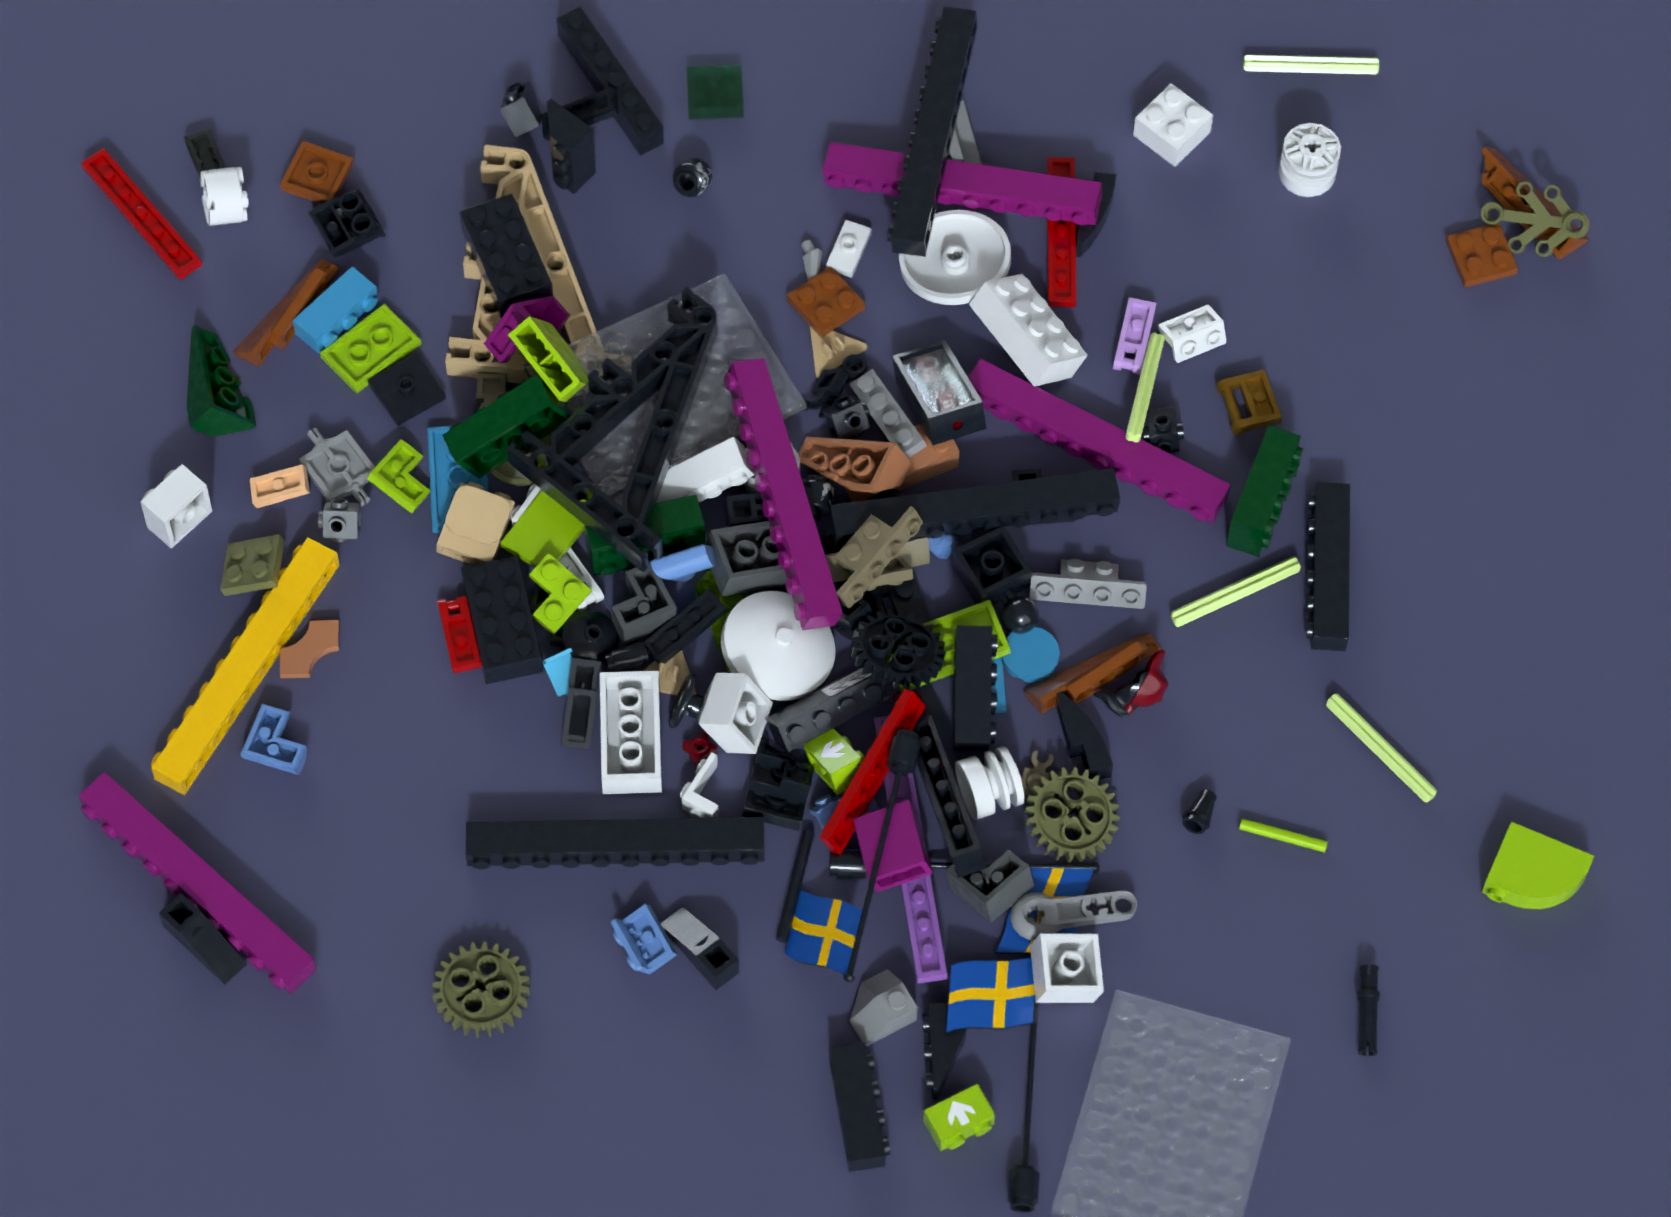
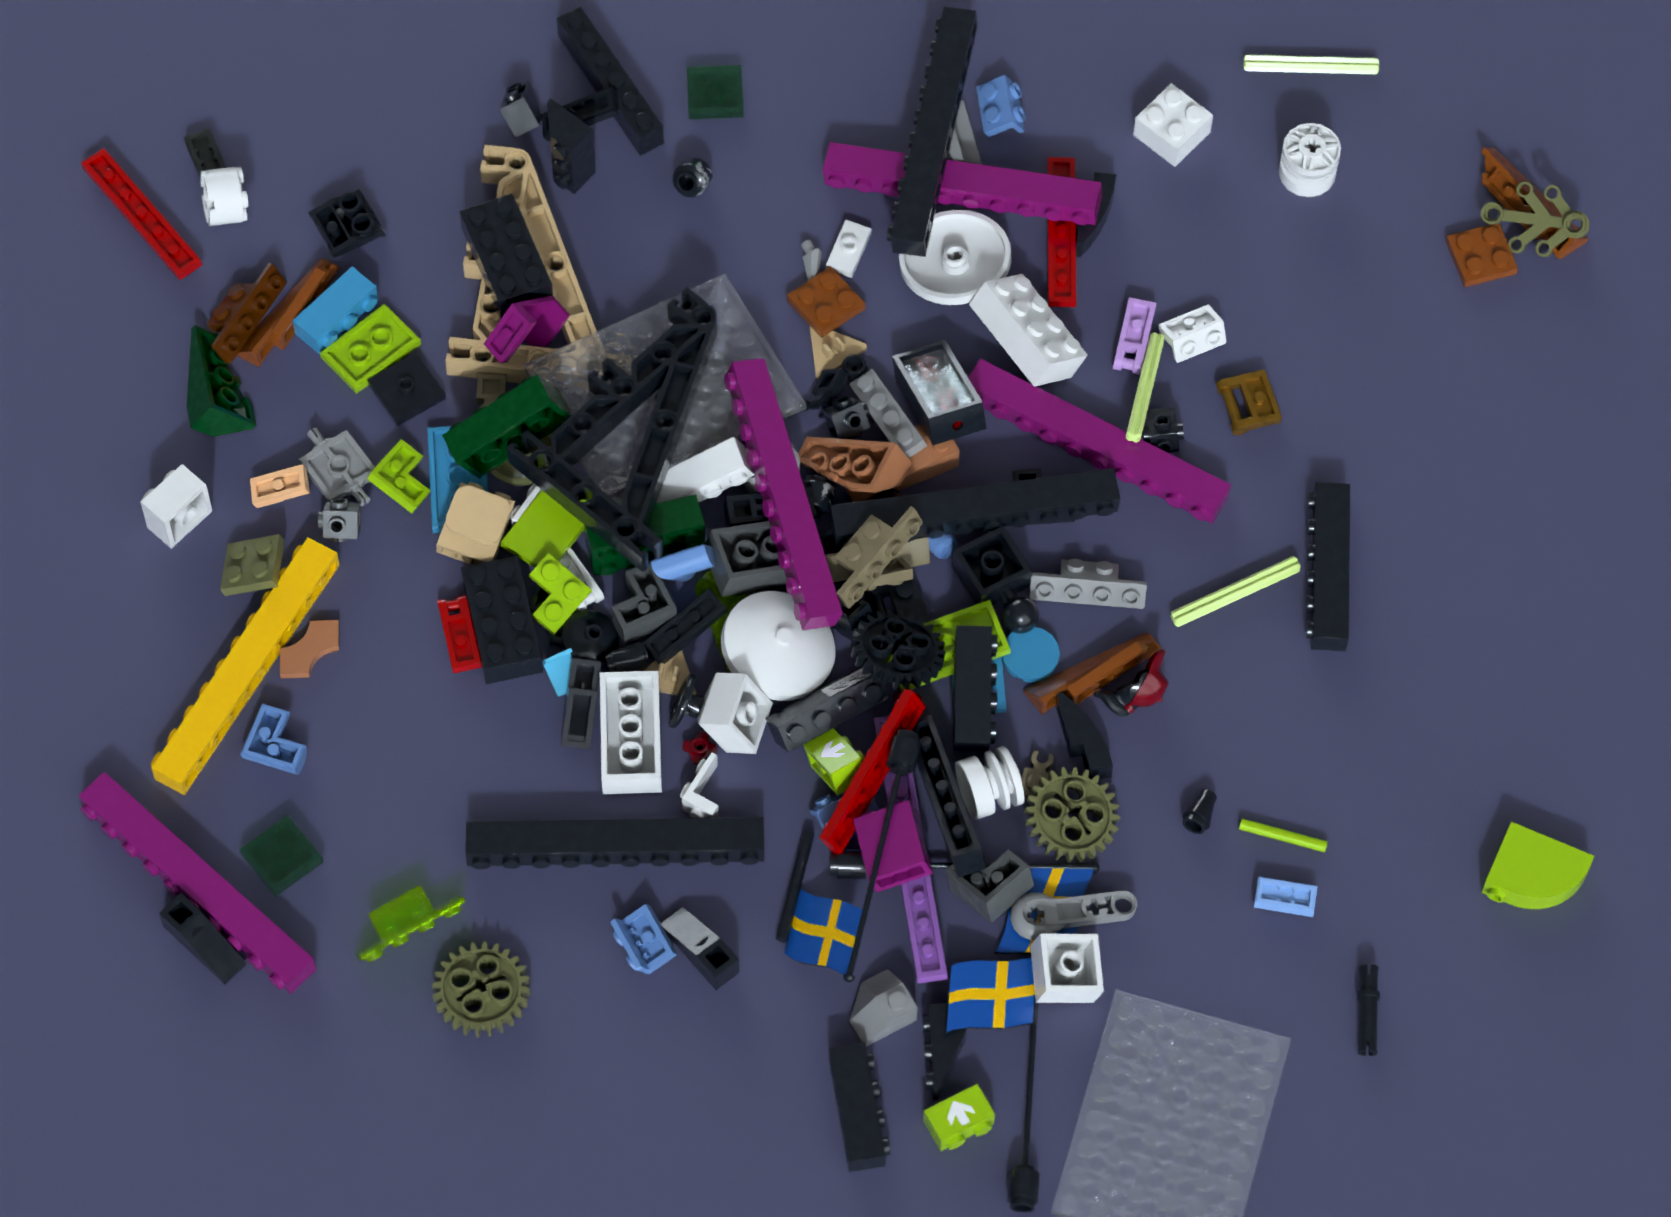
(243, 311): none -> reddish brown bracket
(281, 855): none -> clear green plate
(316, 173): dark orange plate -> none
(403, 916): none -> clear neon green bracket
(550, 357): lime brick -> none
(778, 787): black slope -> none
(1000, 106): none -> medium blue bracket
(1265, 491): dark green brick -> none
(1285, 896): none -> light blue plate
(1381, 747): yellowish green axle -> none

